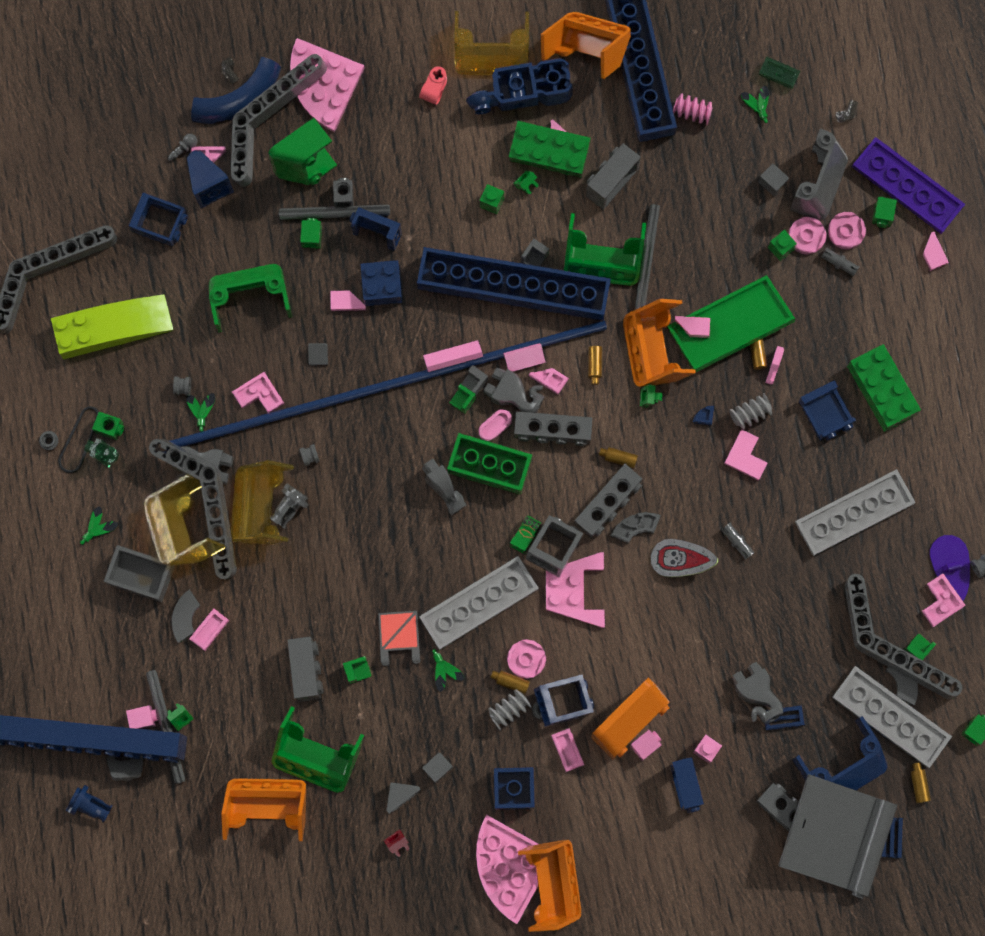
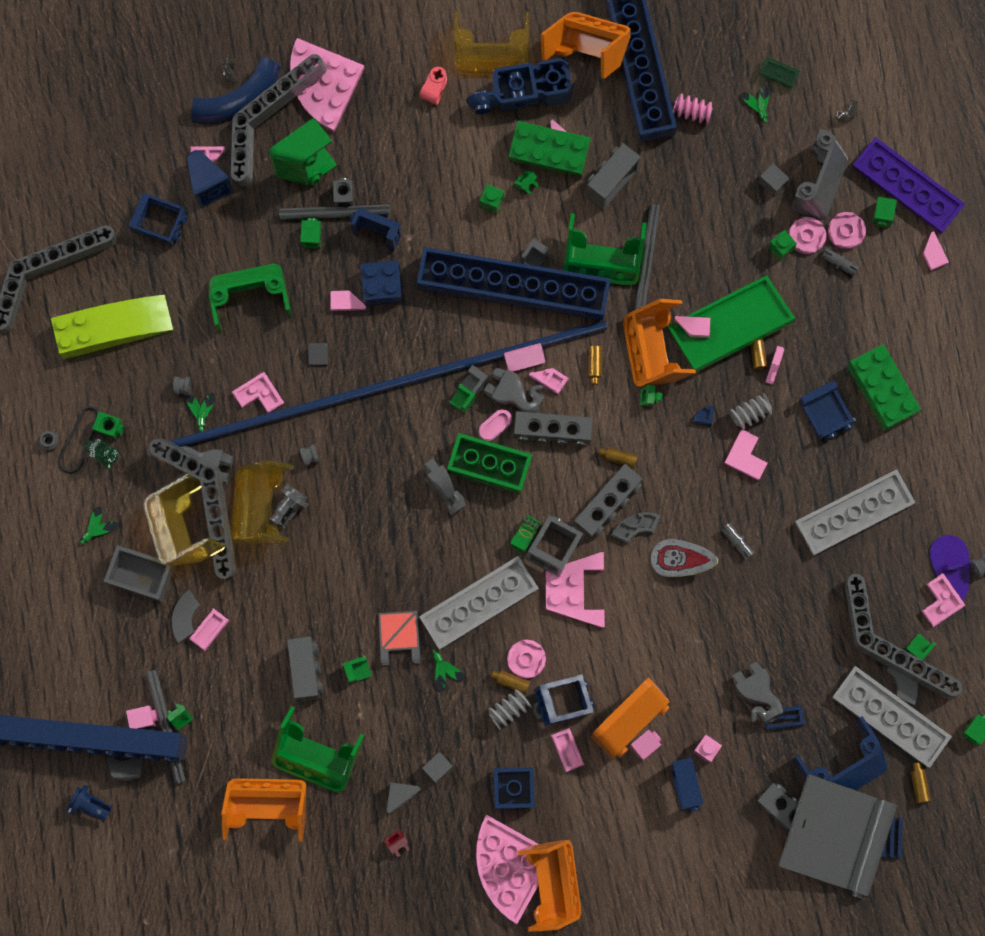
(189, 141): dark grey bar -> none
(453, 356): bright pink tile -> none

